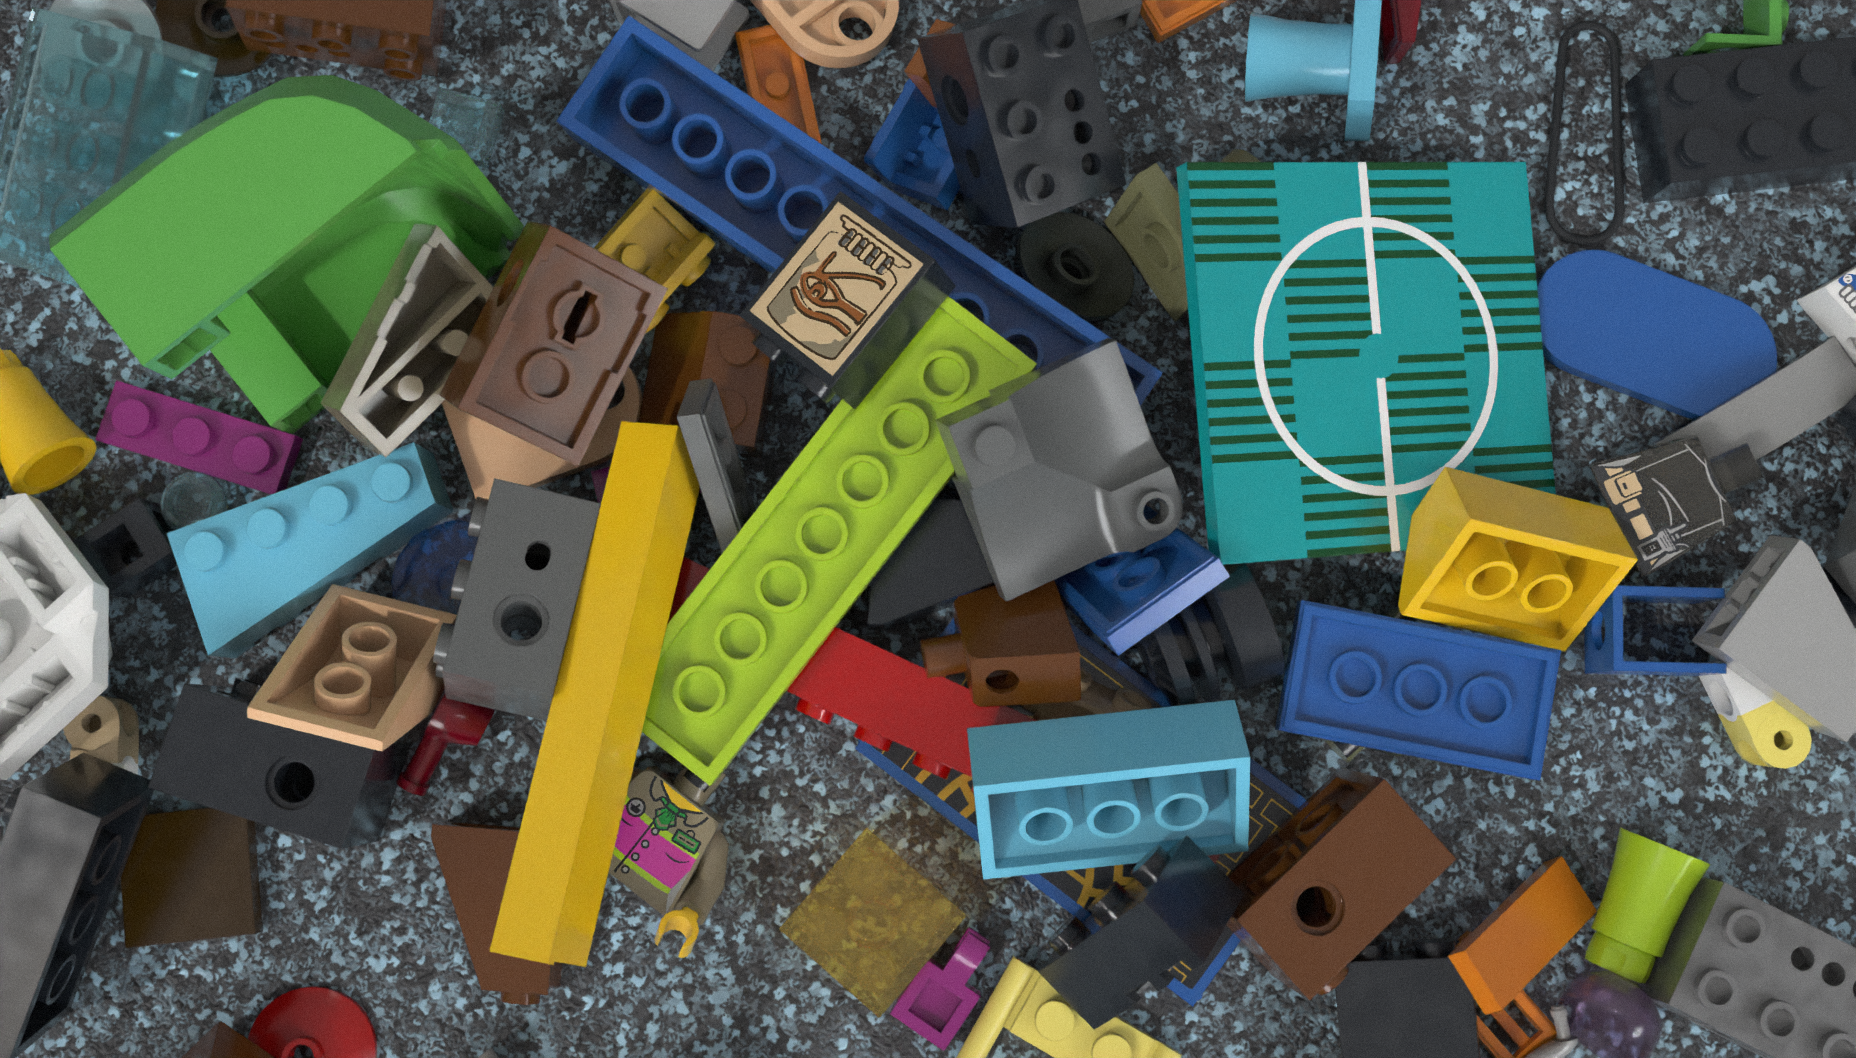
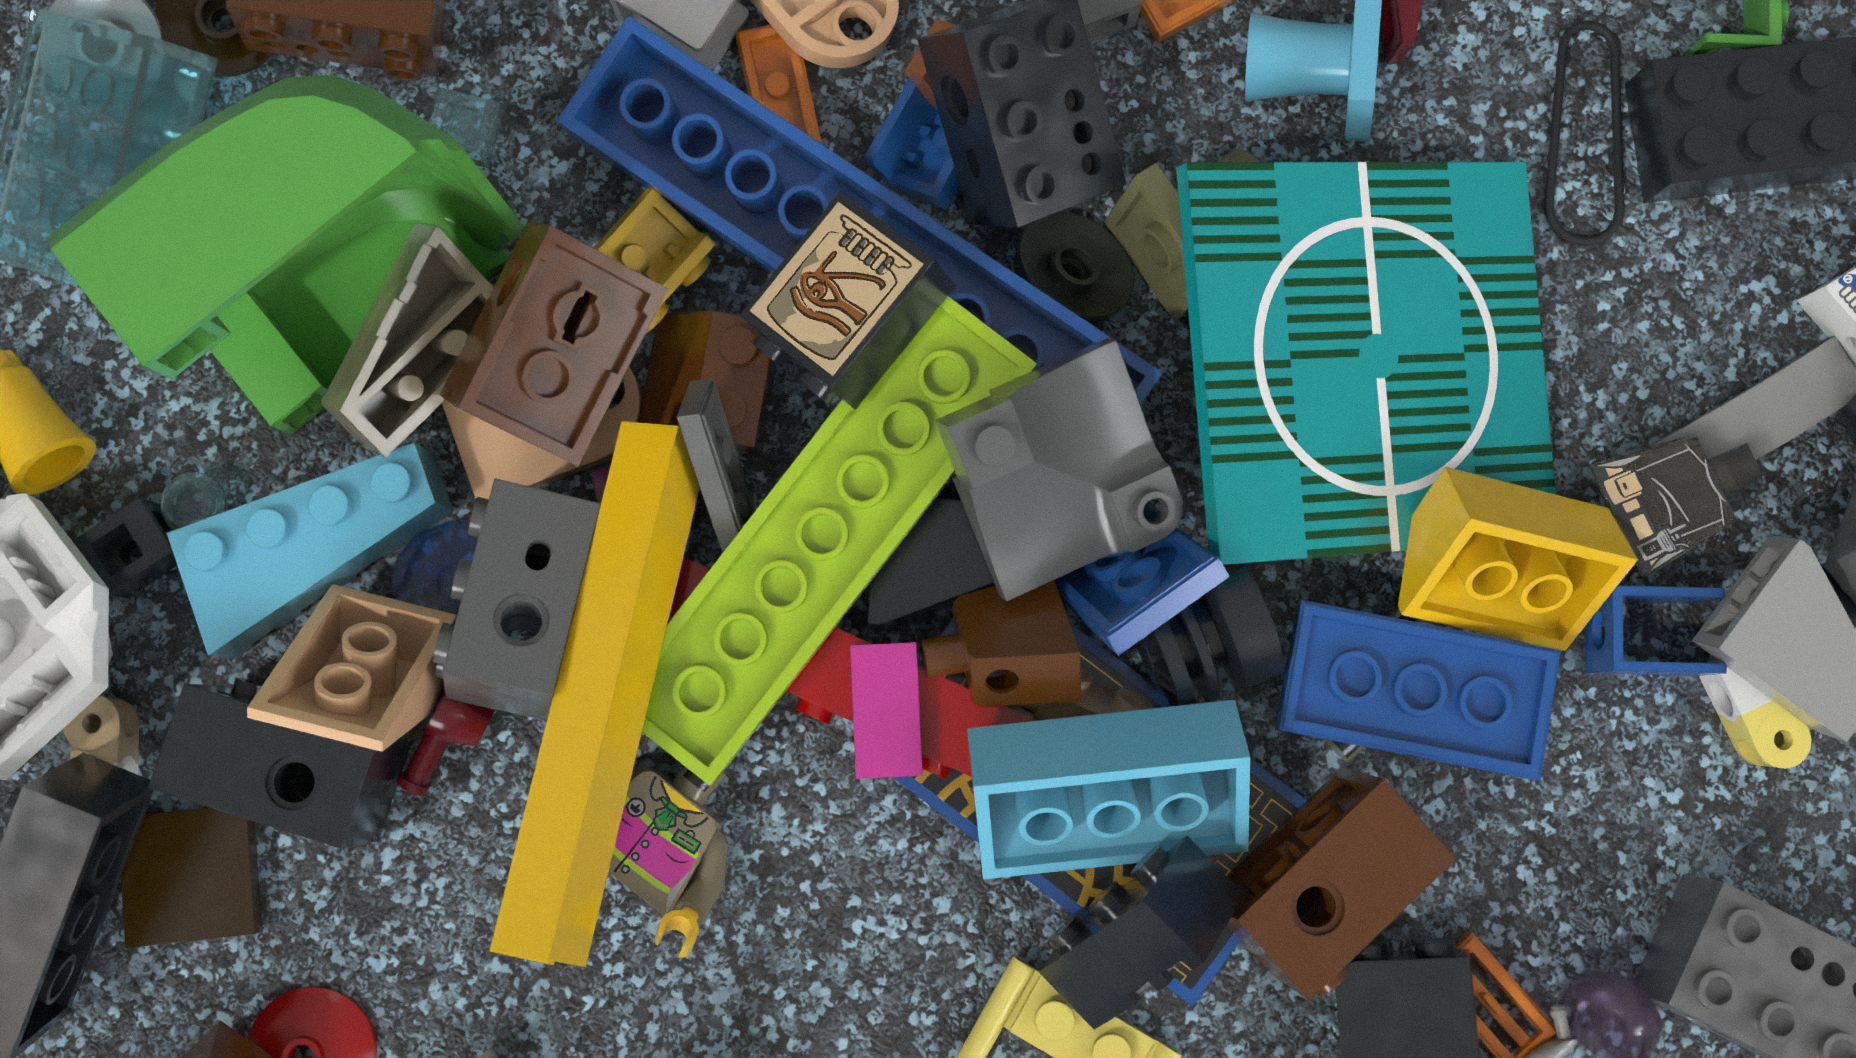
(199, 438): magenta plate -> none
(476, 871): reddish brown slope -> none
(873, 920): clear yellow brick -> none
(886, 710): none -> dark pink tile
(939, 995): magenta plate -> none
(1522, 935): orange tile -> none
(1641, 905): lime plant -> none
(1650, 333): blue tile -> none

